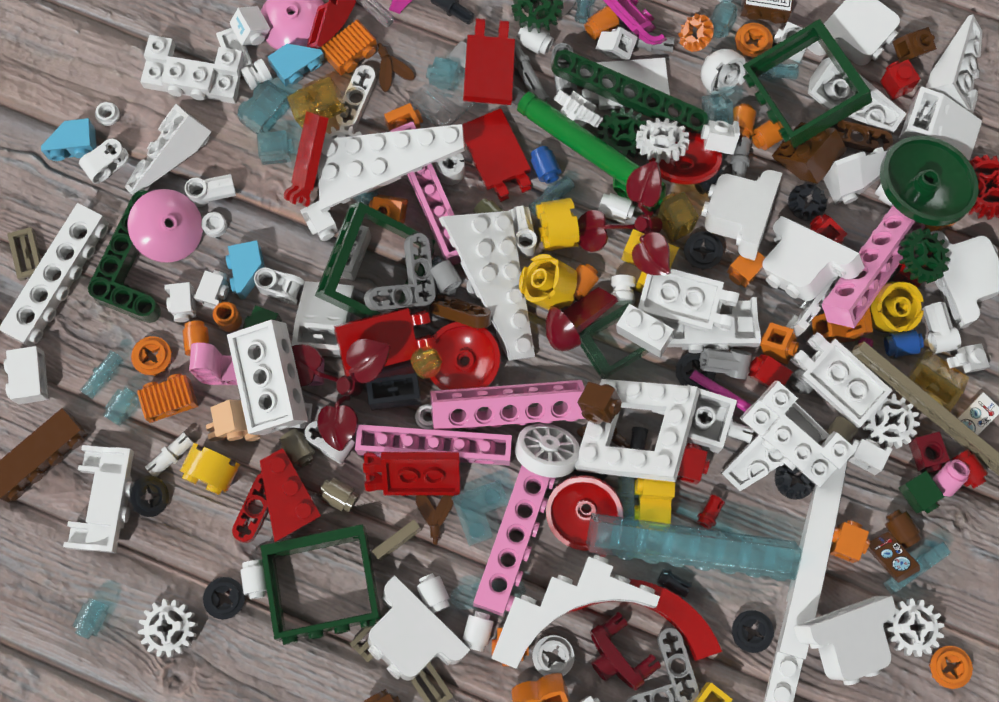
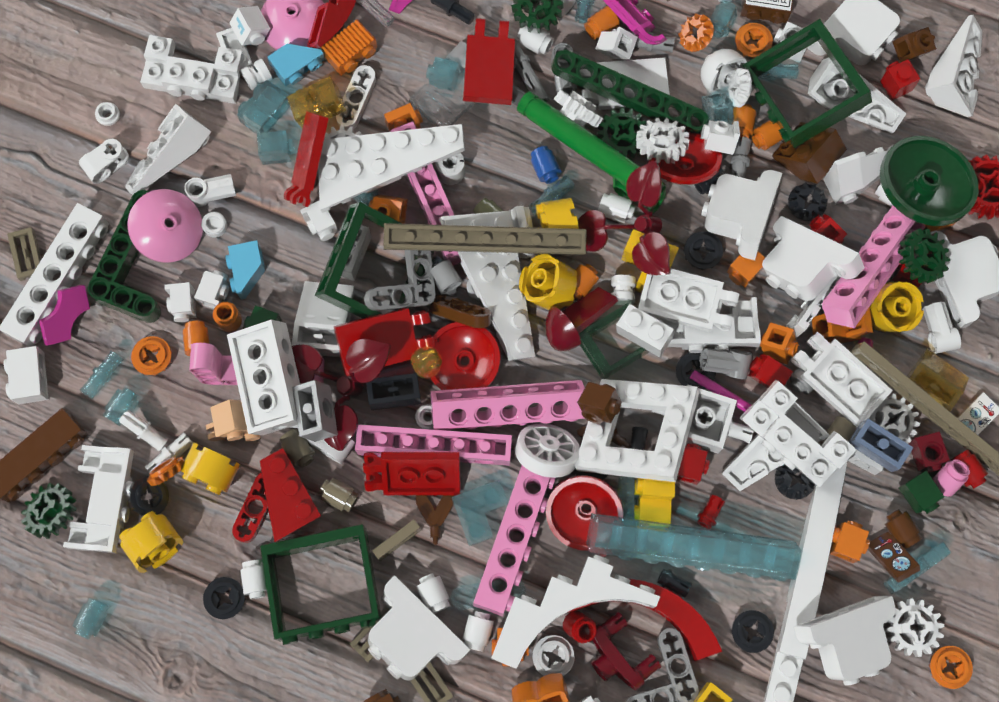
(48, 510): none -> dark green gear
(59, 322): none -> dark pink tile
(70, 139): medium azure slope -> none
(143, 430): none -> white axle
(150, 542): none -> yellow brick
(165, 471): none -> orange gear
(167, 398): orange brick -> none
(167, 617): white gear -> none
(283, 287): white piece -> none
(314, 411): none -> light grey brick
(390, 64): reddish brown piece -> none
(484, 239): none -> dark tan tile
(496, 153): red tile -> none
(579, 627): none -> red brick
(677, 216): clear yellow brick -> none
(740, 87): none -> white gear
(865, 131): reddish brown beam -> none
(880, 445): none -> sand blue brick
(903, 343): blue brick -> none
(941, 118): white slope -> none
(971, 358): white plate -> none

